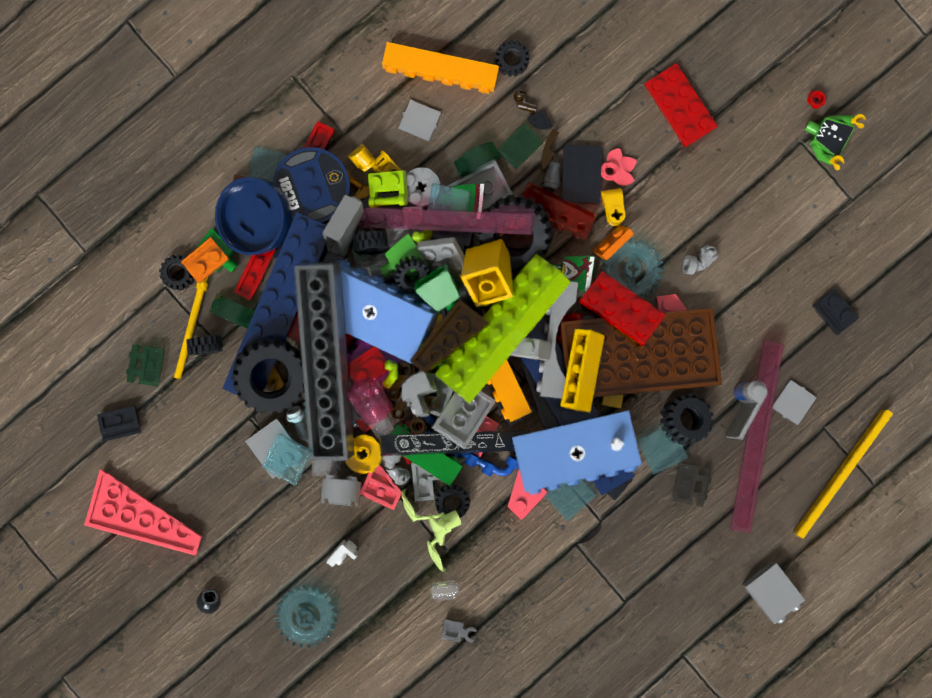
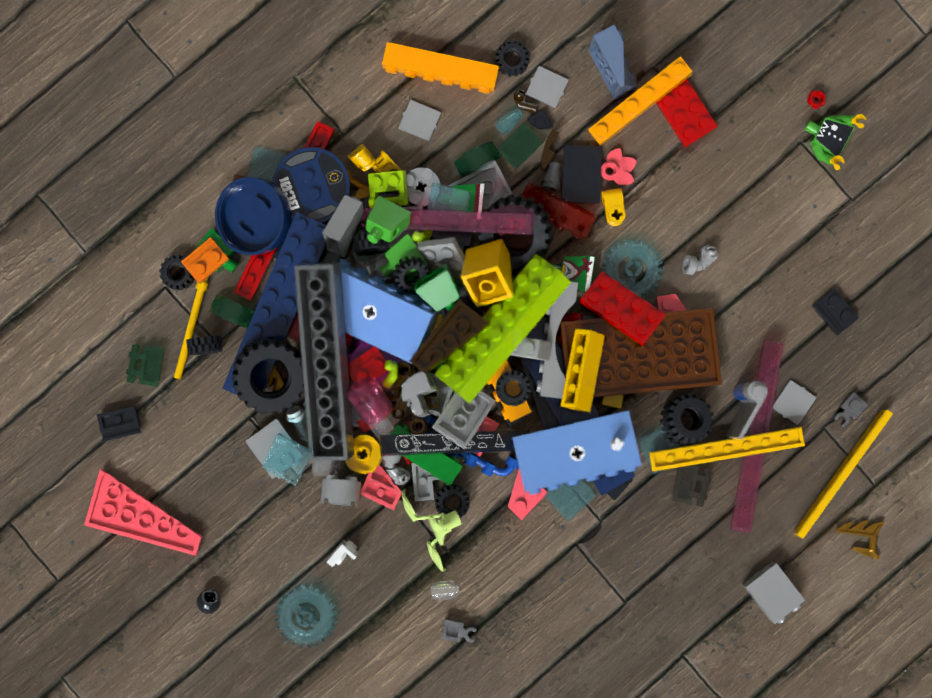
(386, 220): none -> bright green torso
(501, 388): none -> black tyre
(508, 121): none -> clear light blue cone
(547, 87): none -> light grey piece
(608, 55): none -> sand blue slope
(613, 242): orange plate -> none
(640, 101): none -> light orange brick
(726, 449): none -> yellow tile
(852, 407): none -> flat silver plate
(870, 531): none -> pearl gold piece

